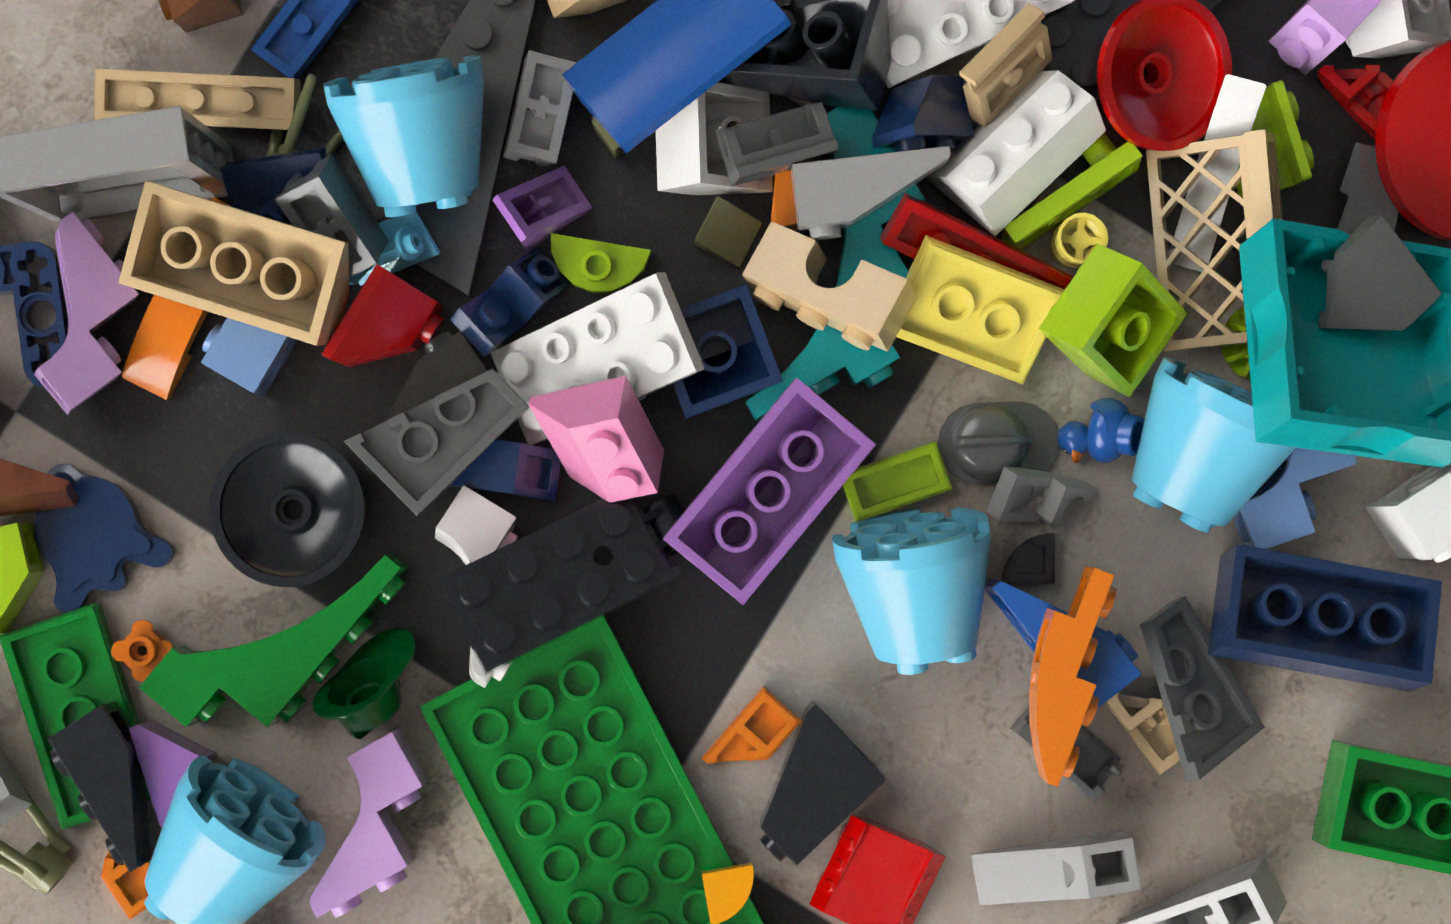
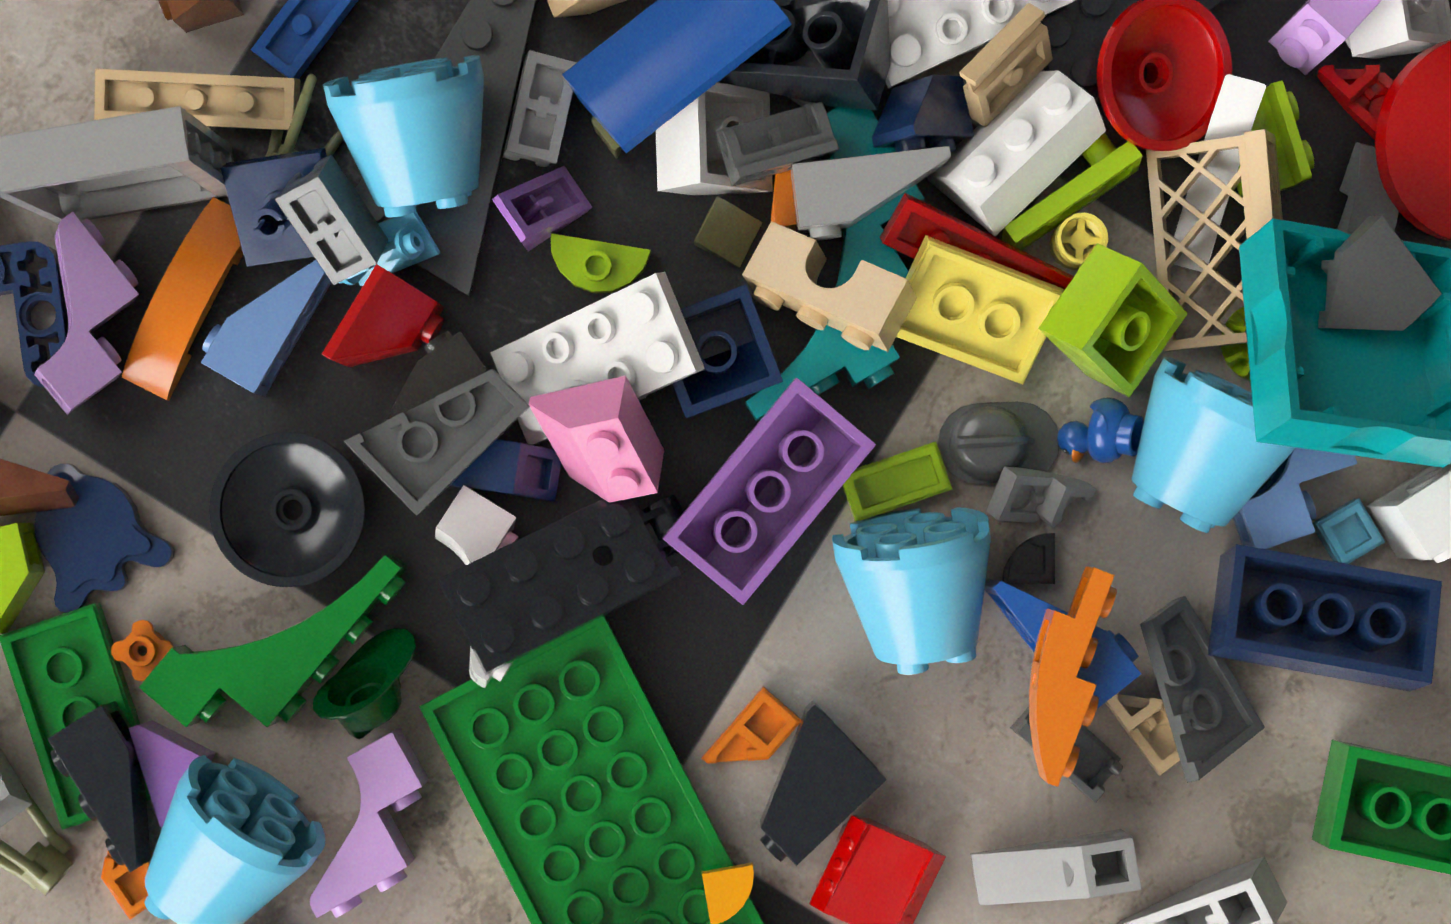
(237, 264): tan slope -> none
(511, 302): dark blue slope -> none
(1348, 532): none -> medium azure tile

